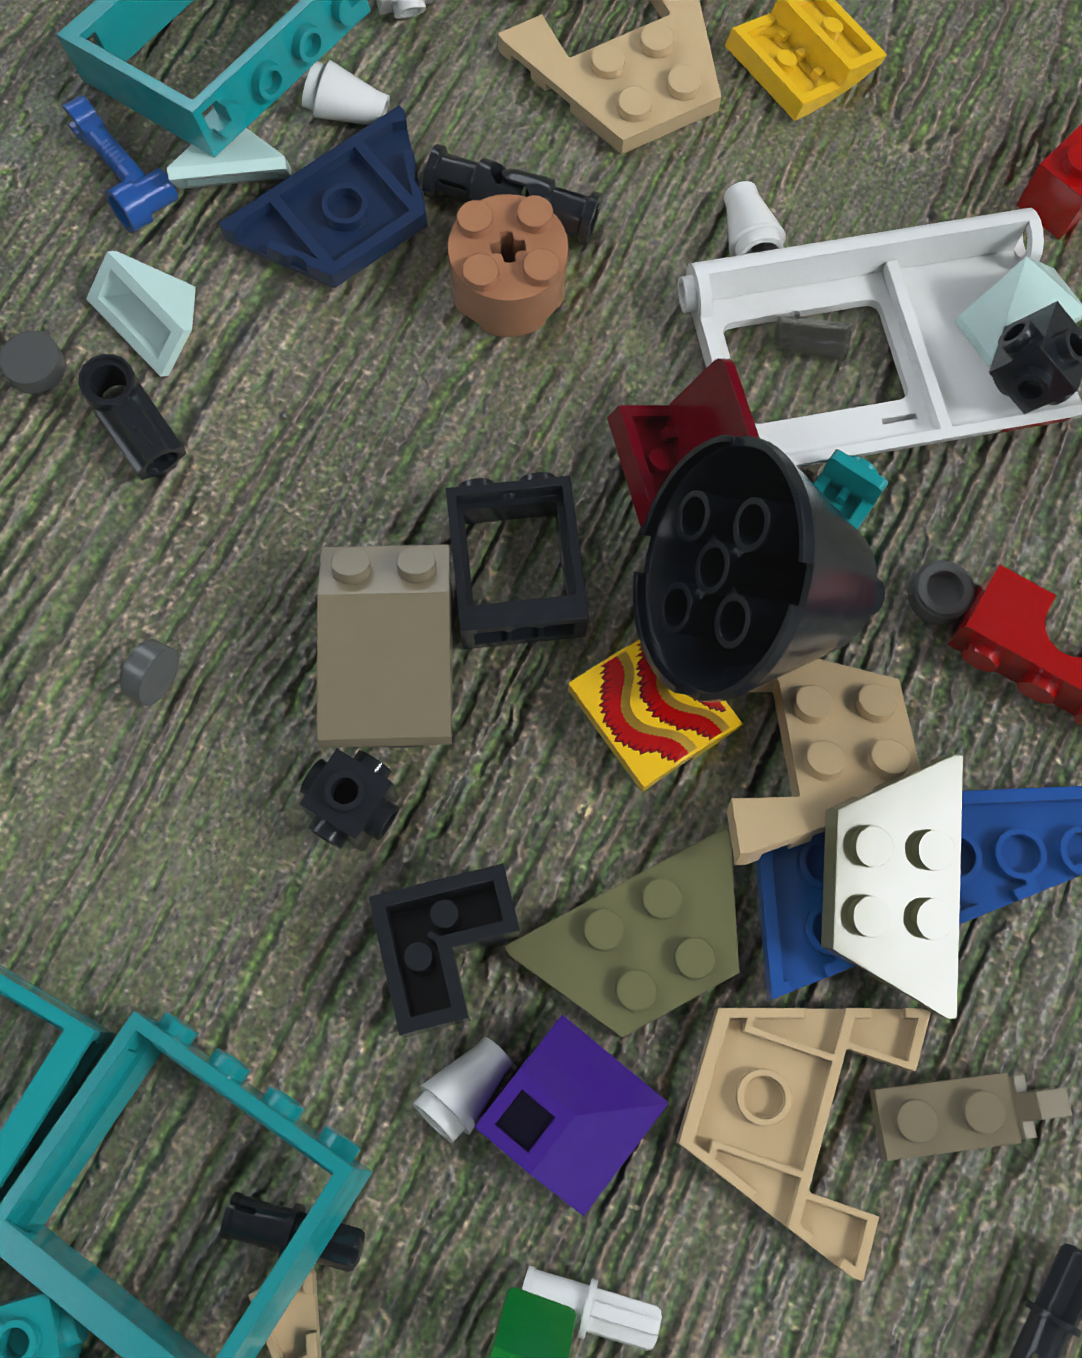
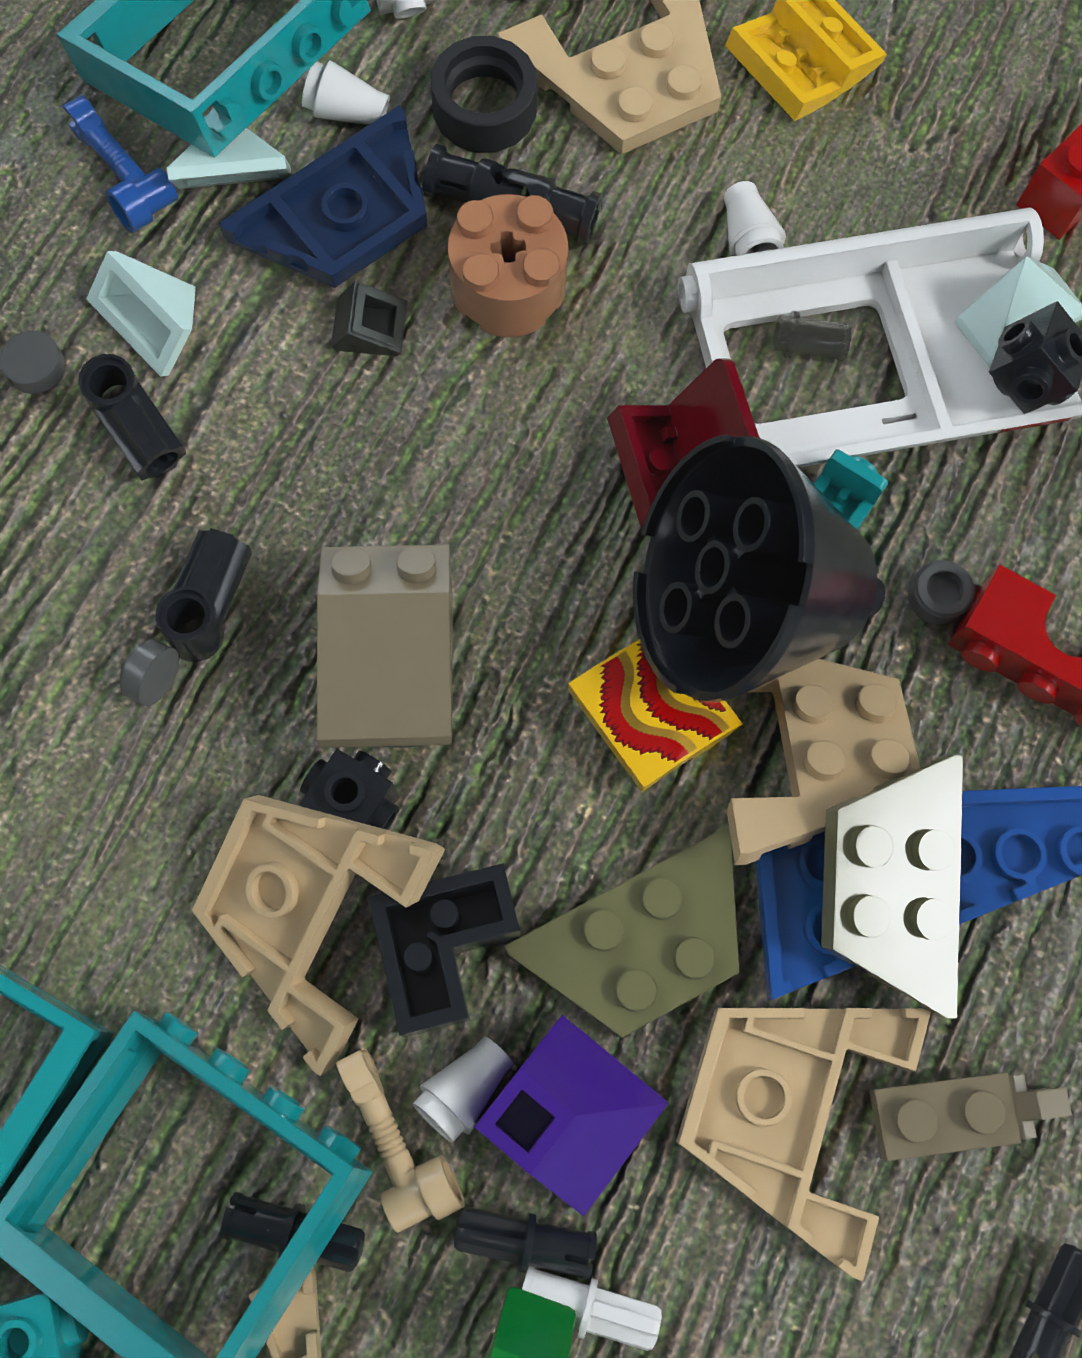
(203, 590): none -> black piece
(278, 894): none -> tan wing
(369, 321): none -> pearl dark grey slope
(416, 1189): none -> tan brick
(484, 58): none -> black tyre
(522, 620): black window -> none
(525, 1242): none -> black axle

